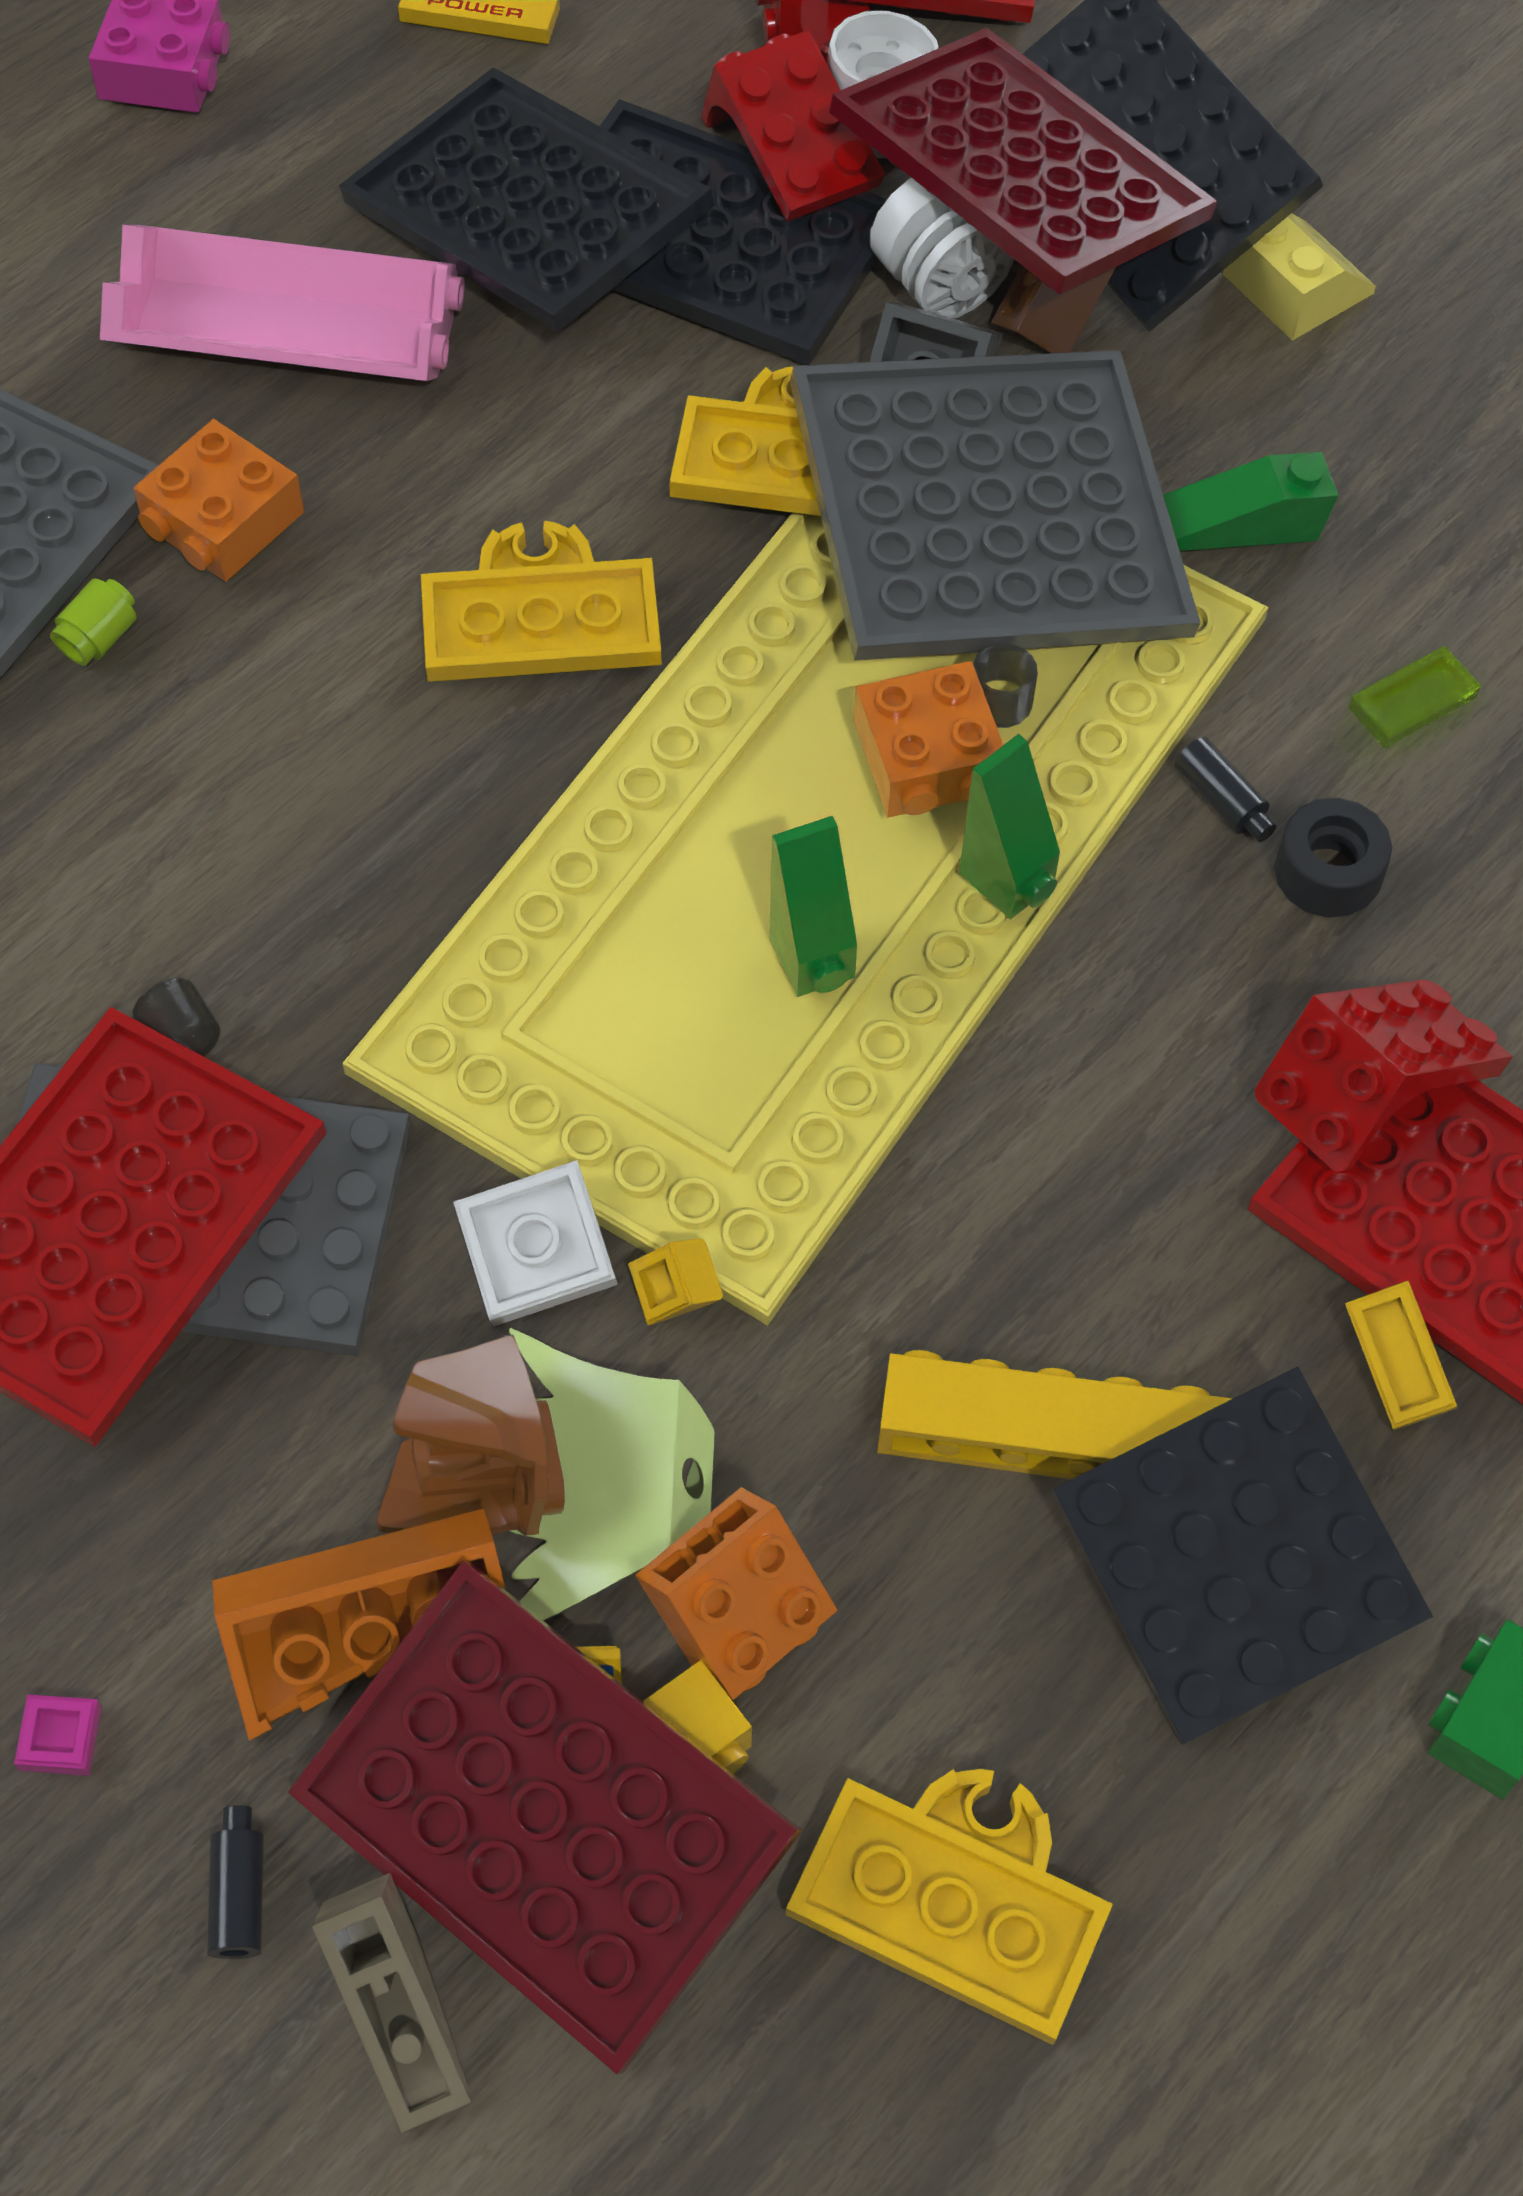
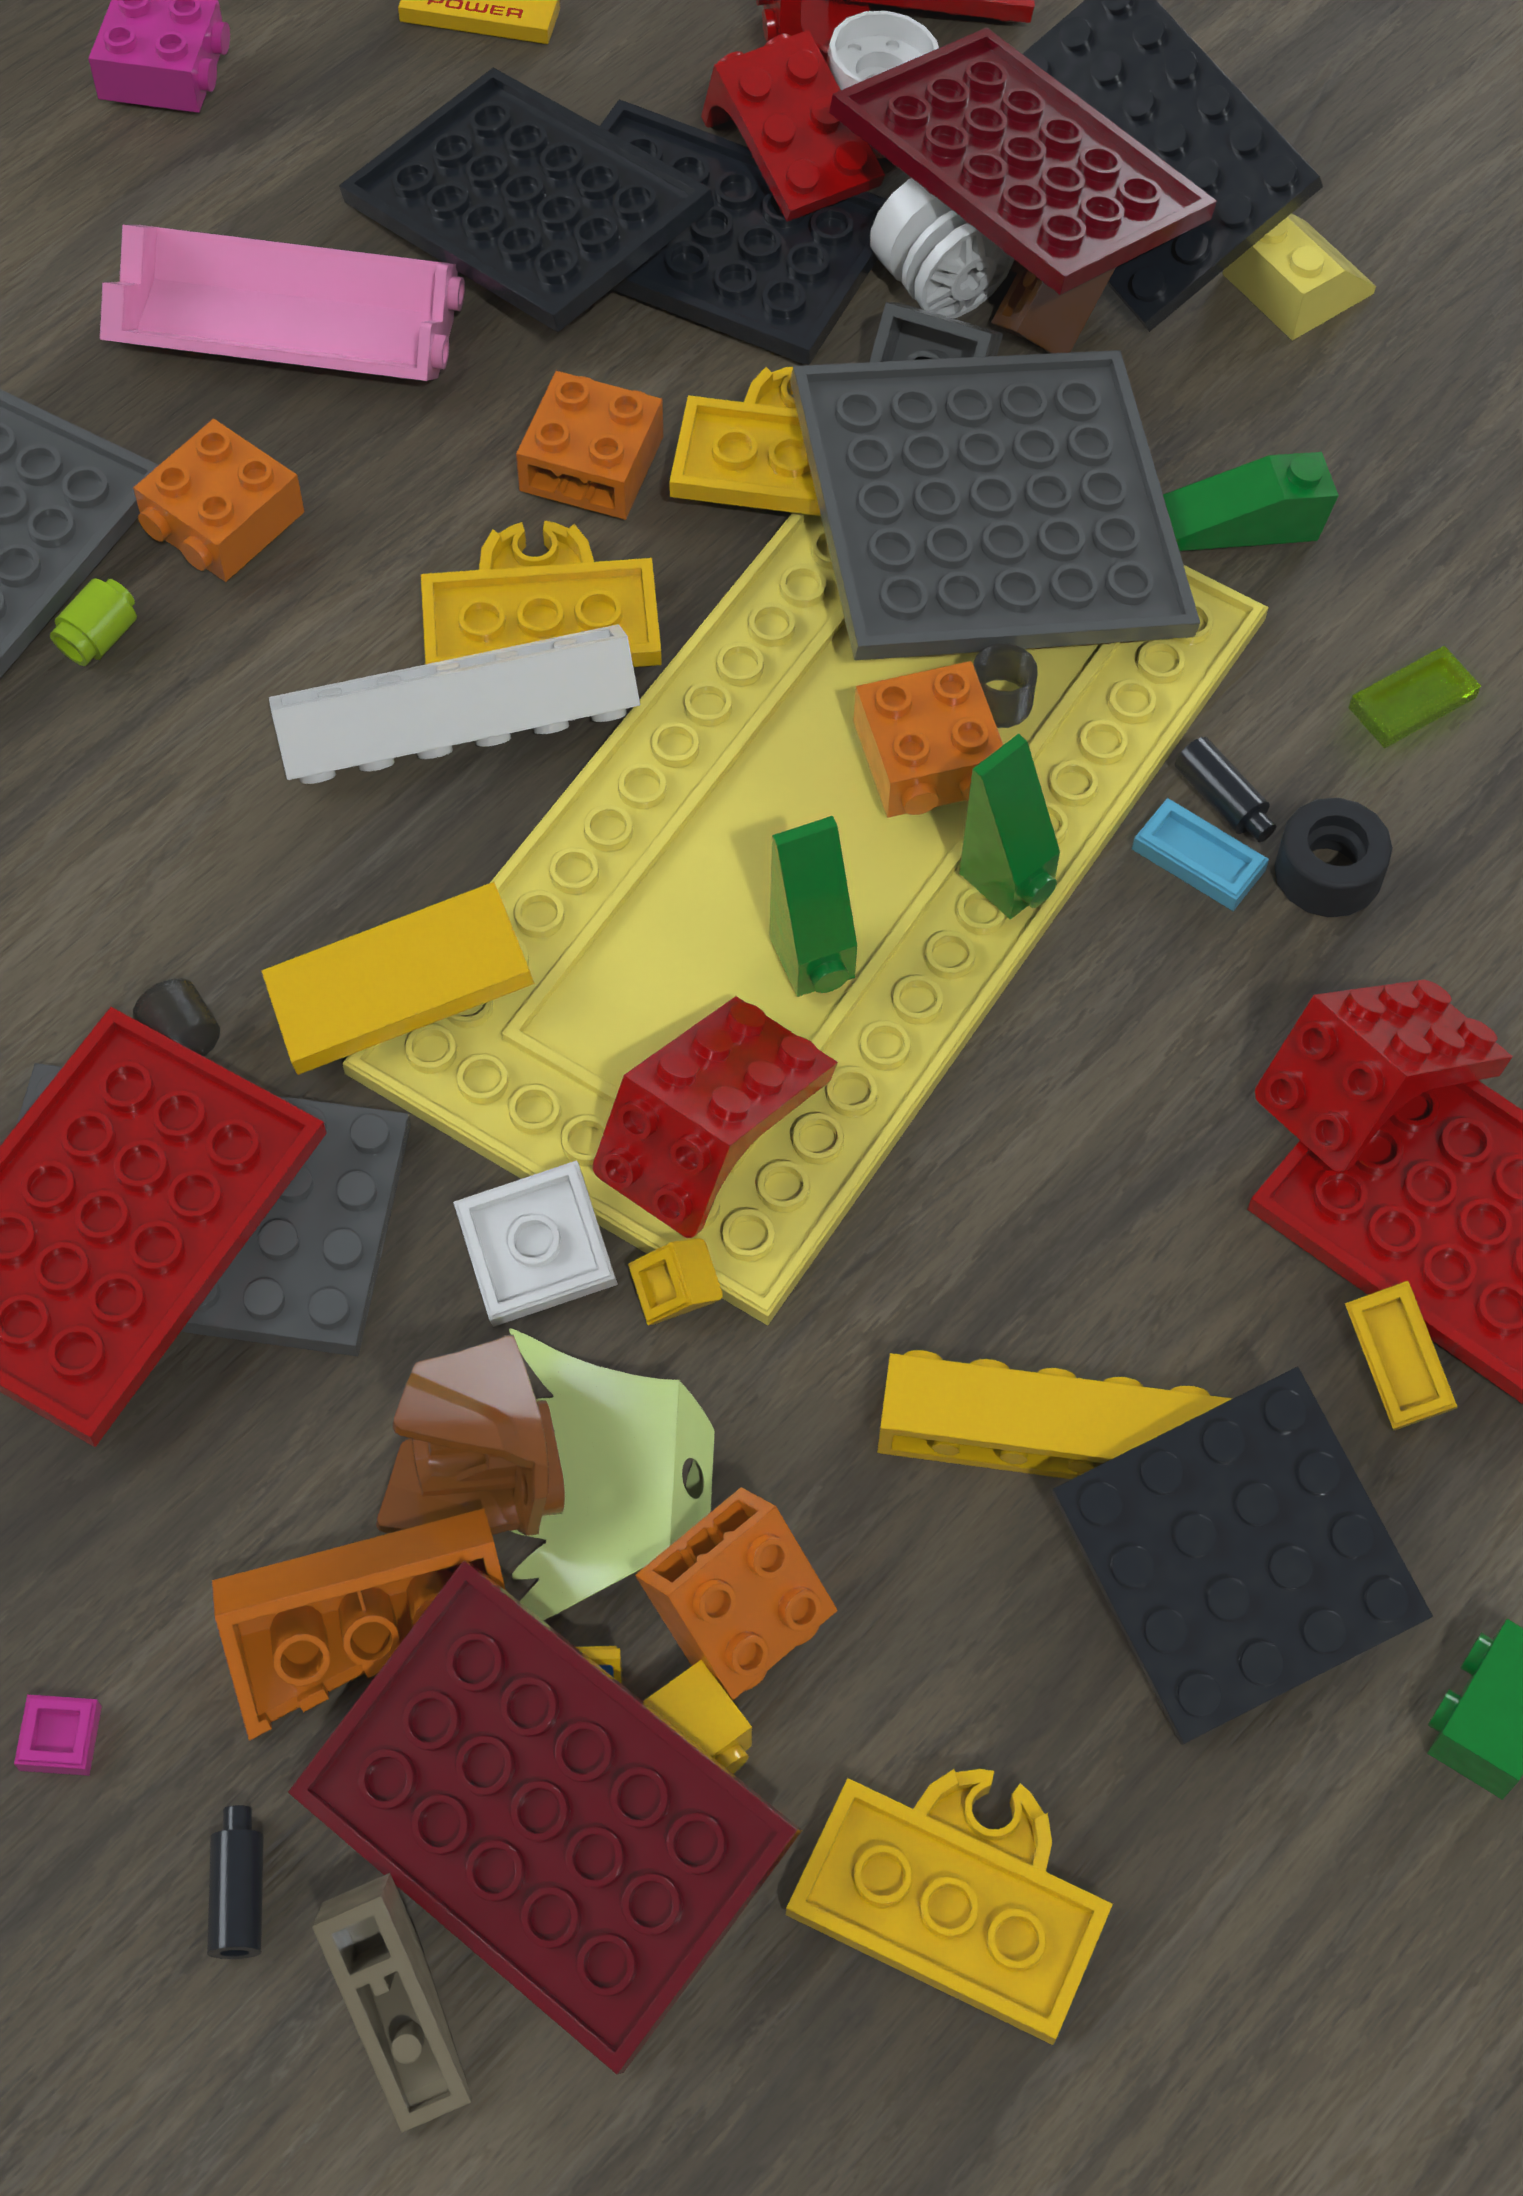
(396, 978): none -> yellow tile
(455, 703): none -> white brick
(590, 444): none -> orange brick
(700, 1107): none -> red bracket
(1200, 854): none -> medium azure tile

